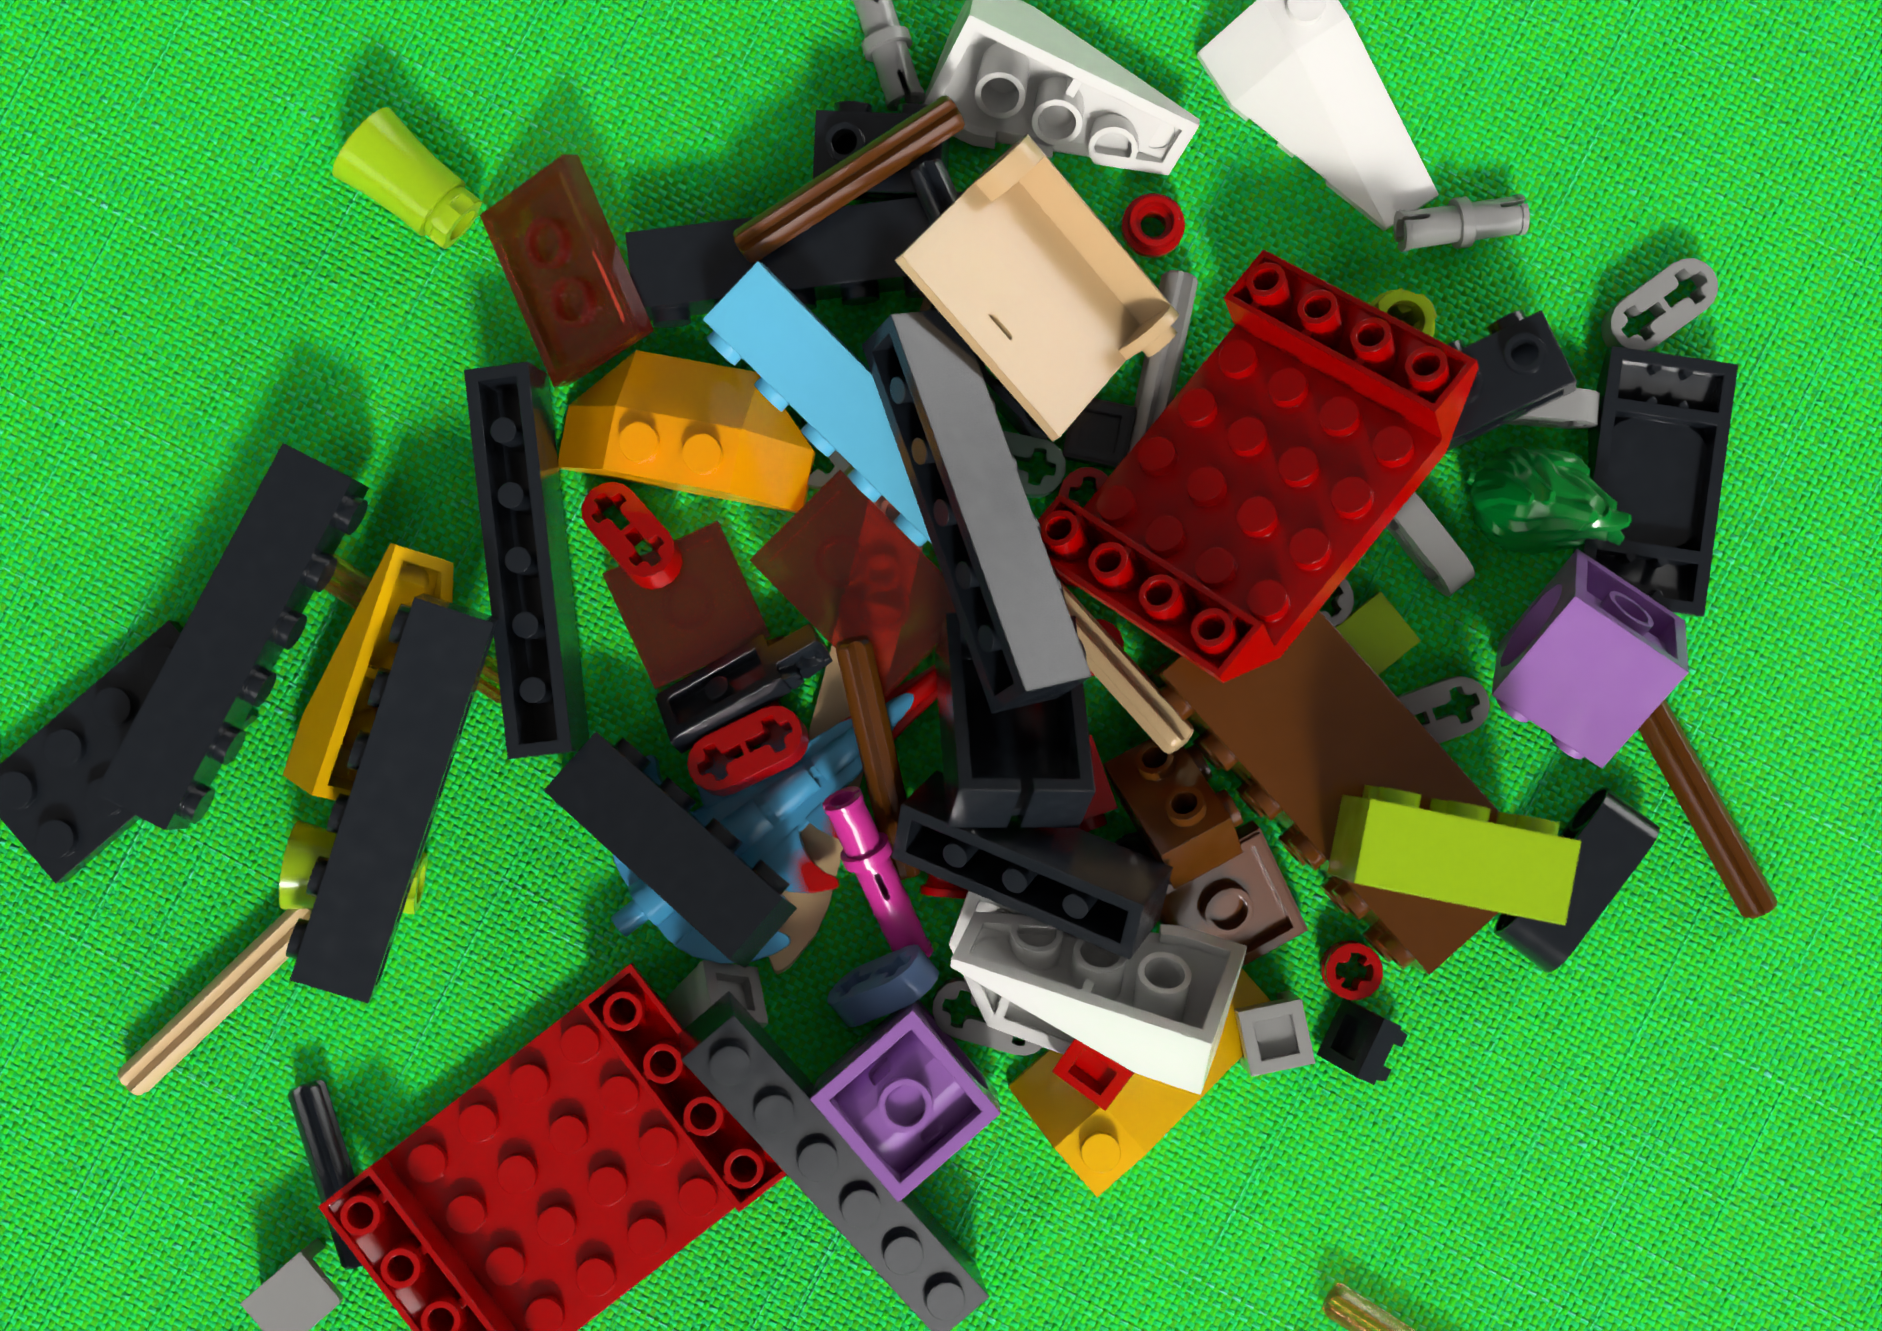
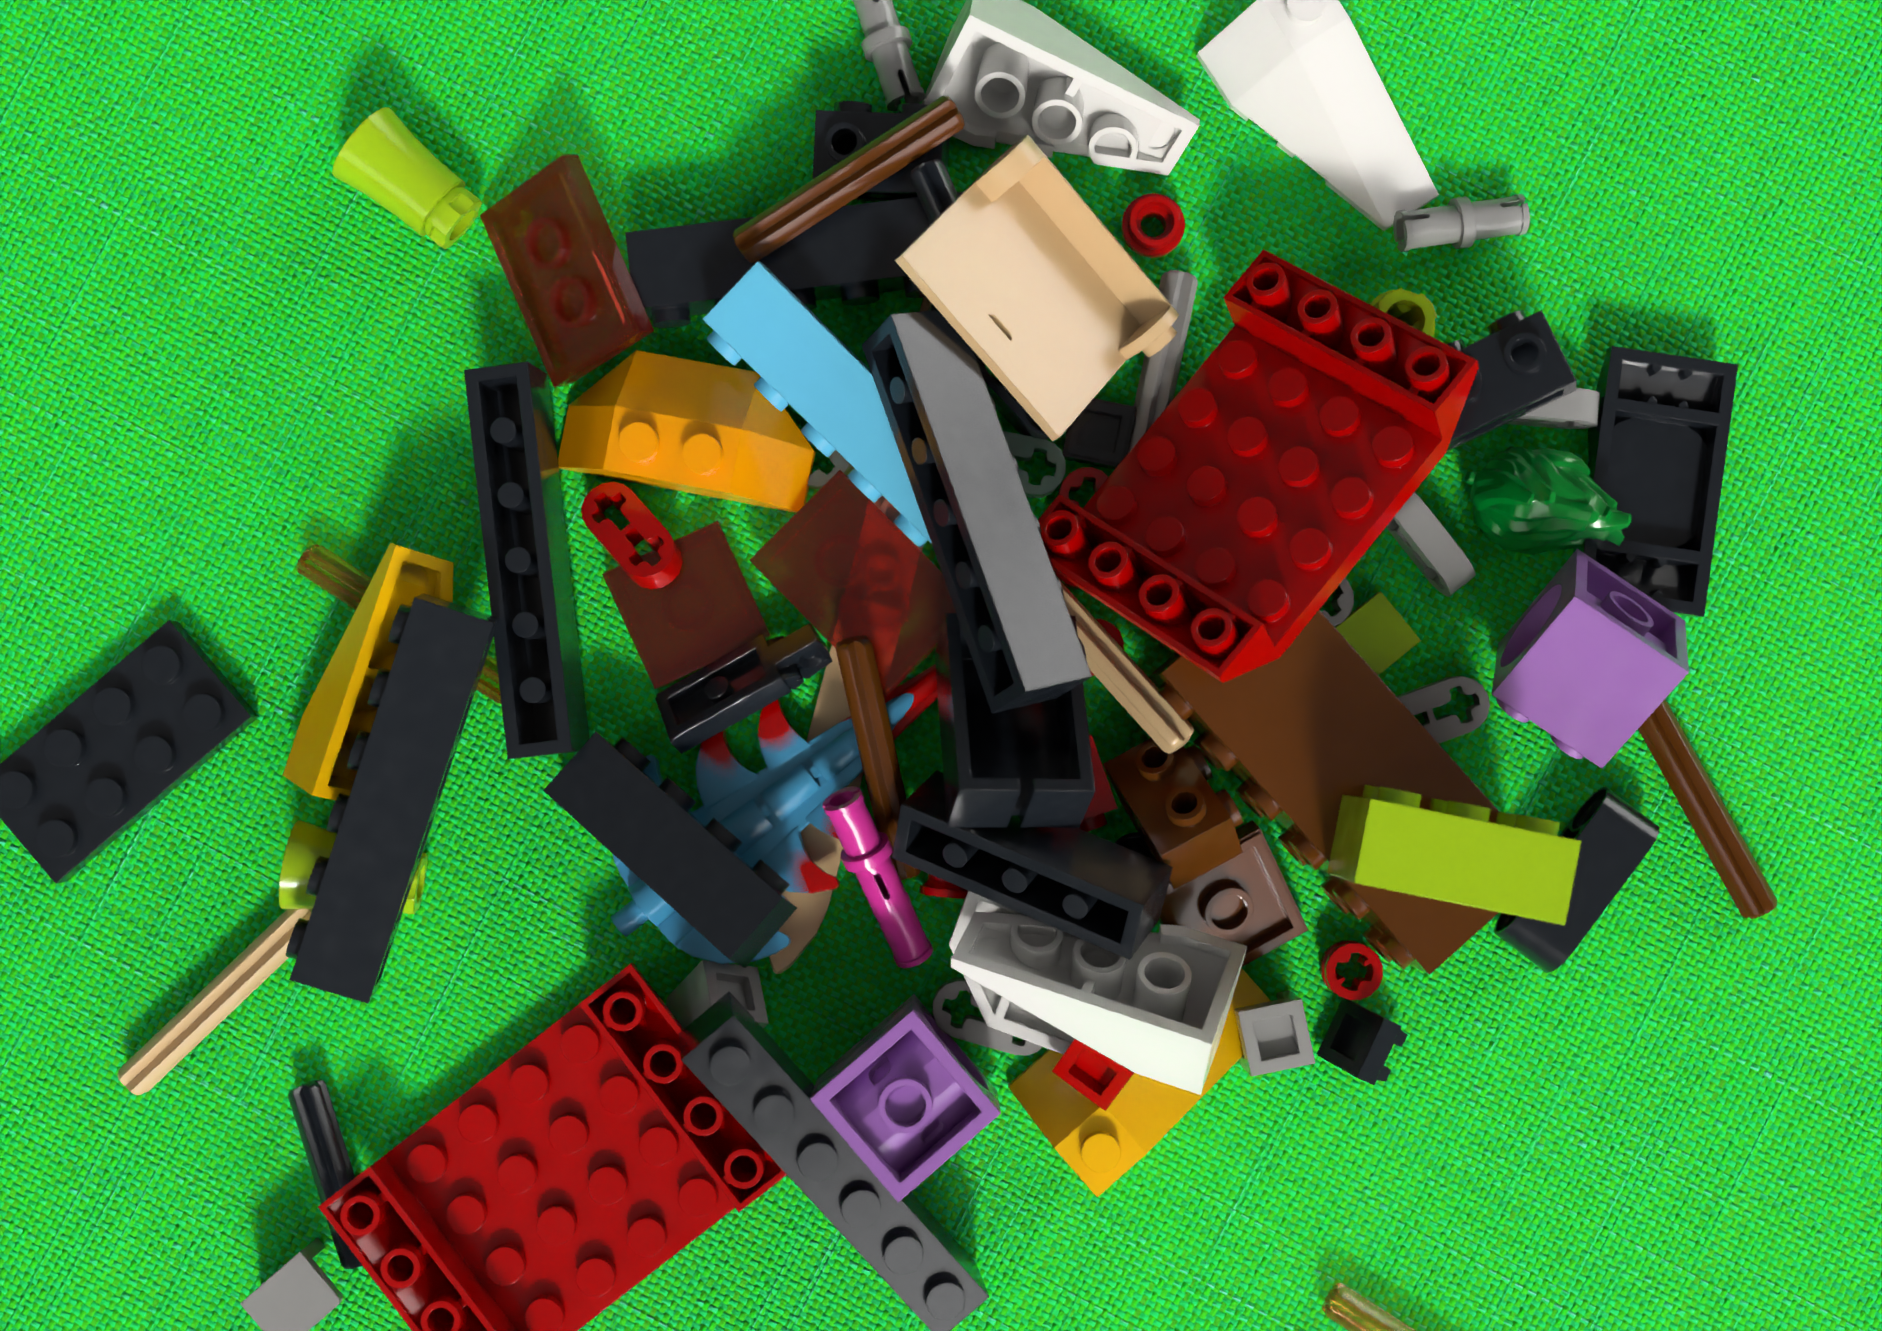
(234, 641): black brick -> none
(742, 737): red beam -> none
(883, 986): medium blue beam -> none
(1651, 297): light grey beam -> none

